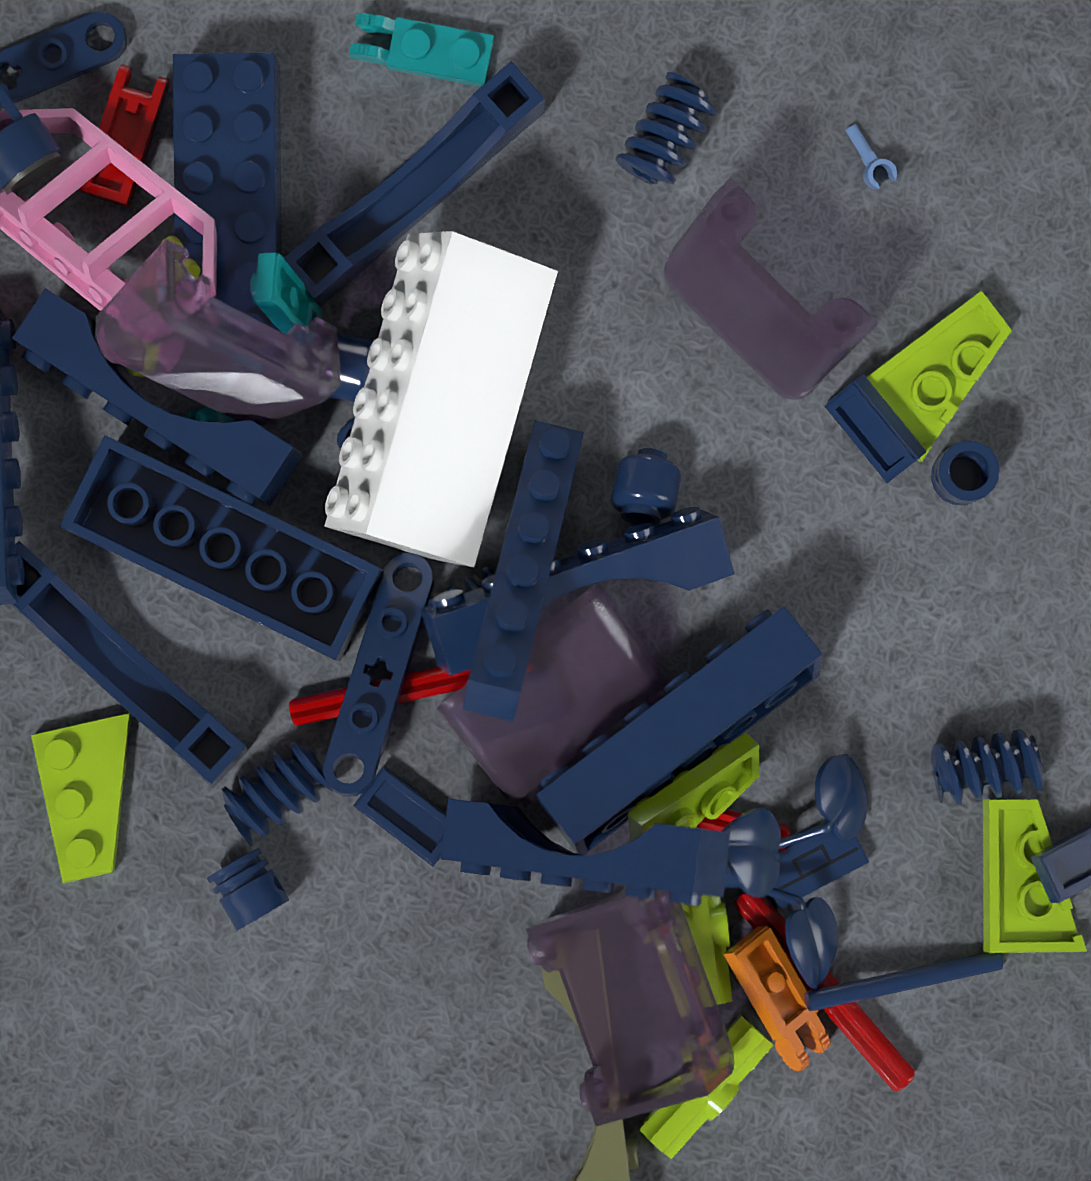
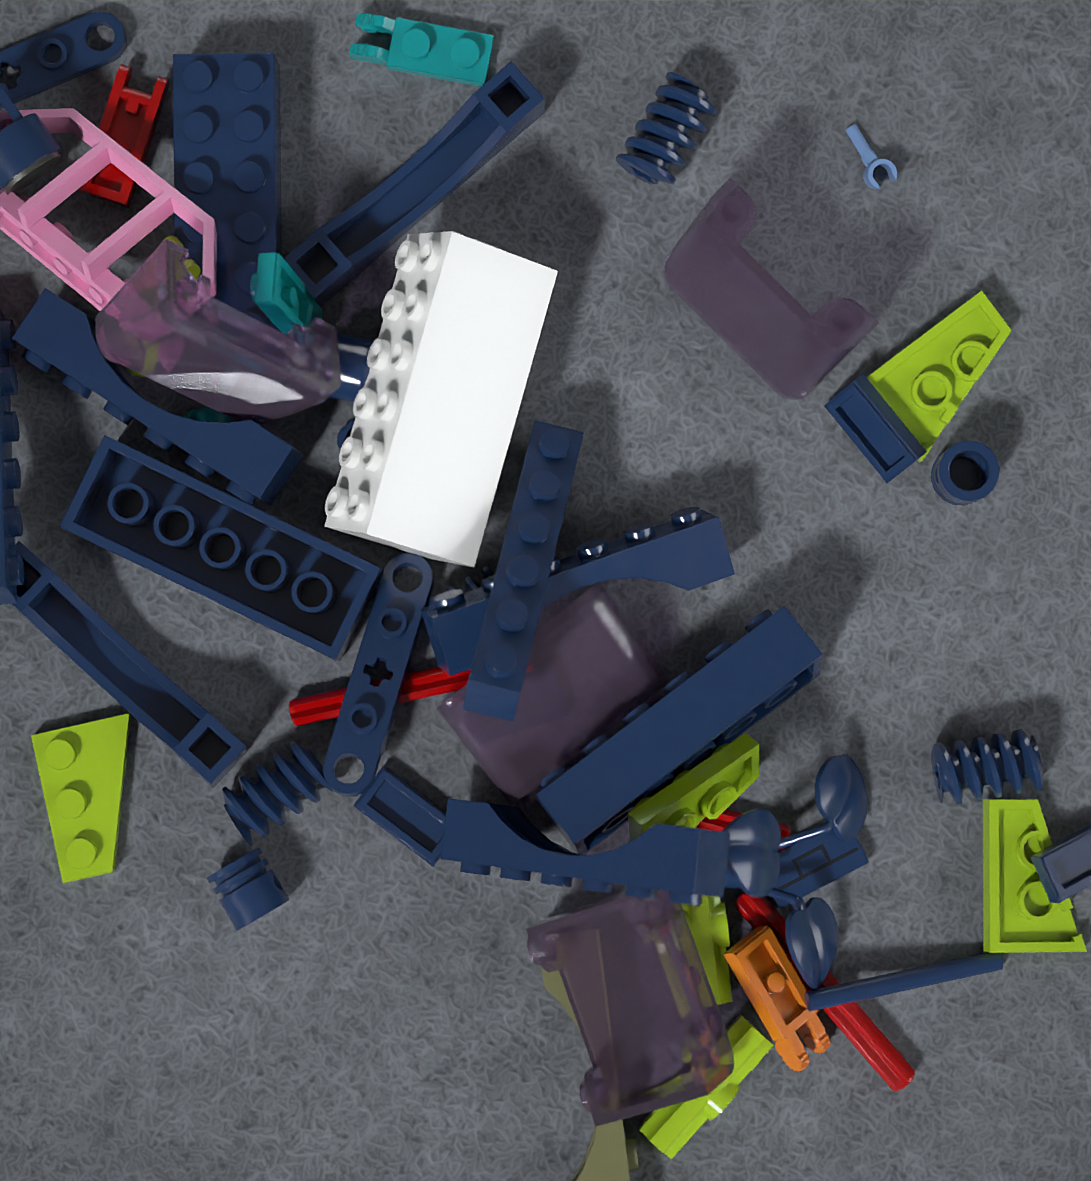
(646, 487): dark blue head -> none

